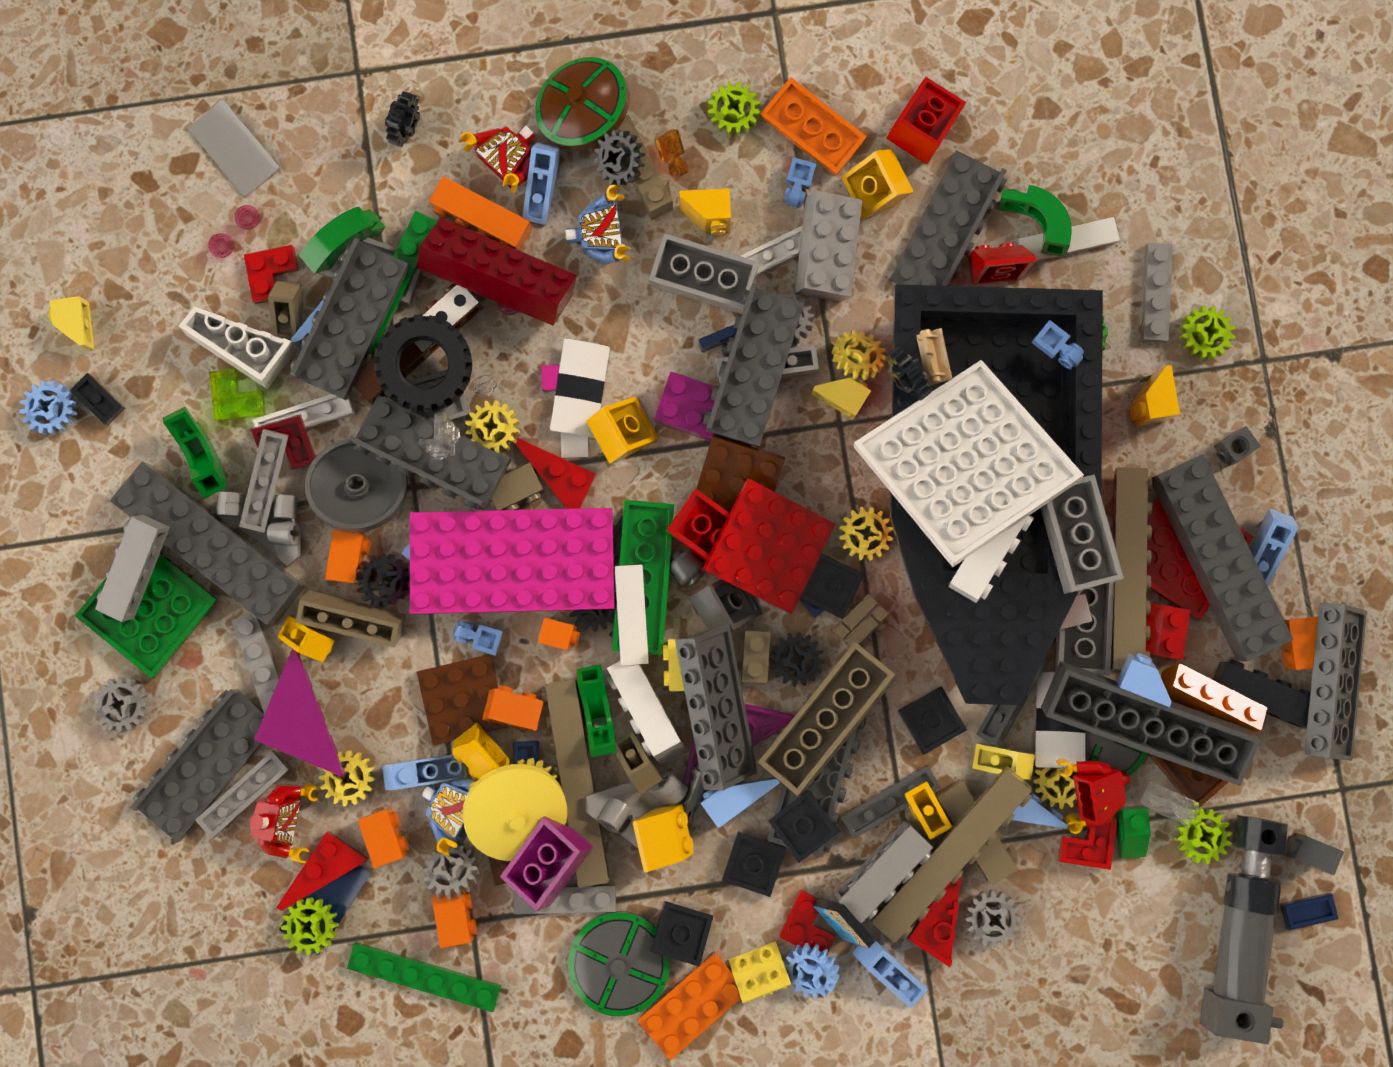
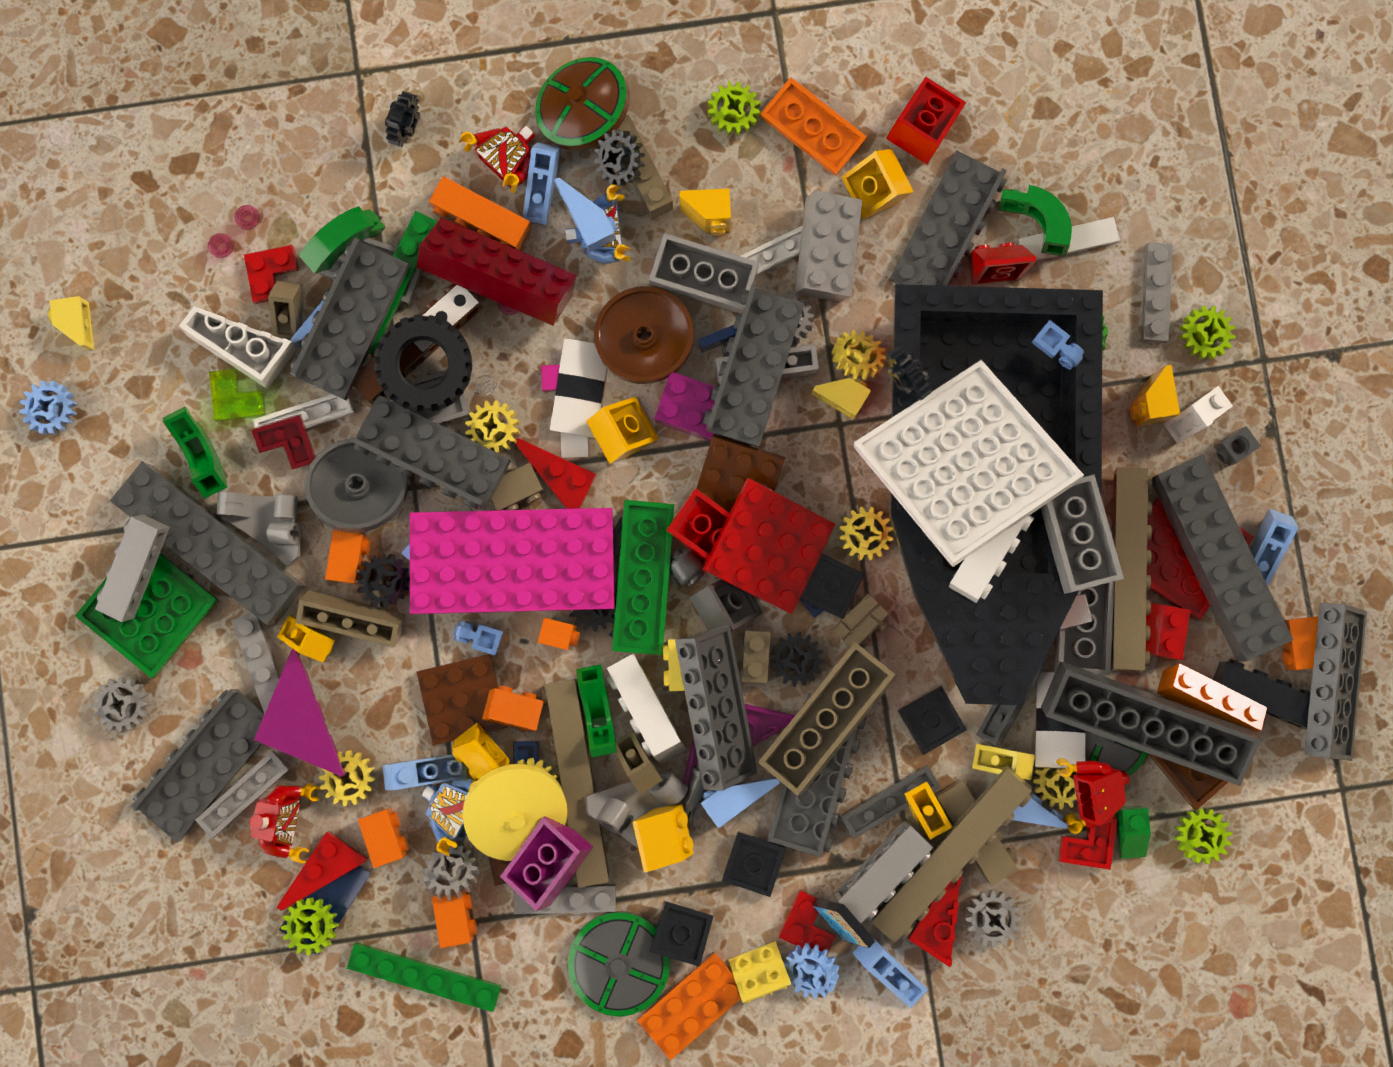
(97, 399): black plate -> none
(233, 148): light grey sticker -> none
(263, 480): light grey plate -> none
(444, 438): clear bracket -> none
(588, 217): none -> light blue slope
(631, 615): white sticker -> none
(644, 335): none -> reddish brown dish
(670, 149): clear orange plate -> none
(799, 176): medium blue plate -> none
(804, 826): black plate -> none
(934, 356): tan hinge -> none
(1142, 678): light blue slope -> none
(1170, 804): clear bracket -> none
(1198, 415): none -> white bracket
(1251, 903): dark grey piece -> none
(1309, 911): dark blue tile -> none
(1314, 853): dark grey slope -> none

